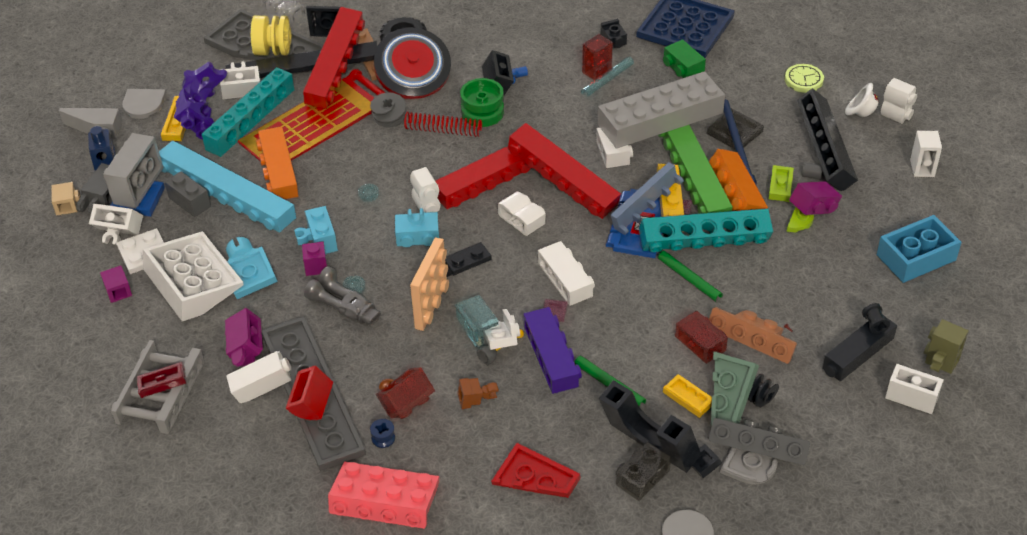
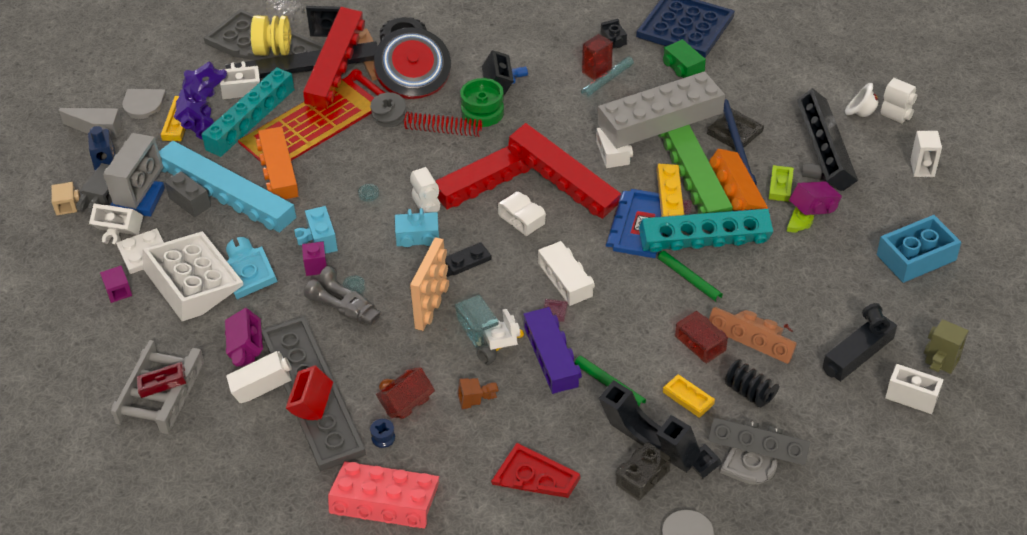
(645, 198): sand blue hinge -> none
(732, 386): sand green wing -> none
(804, 77): yellowish green tile -> none

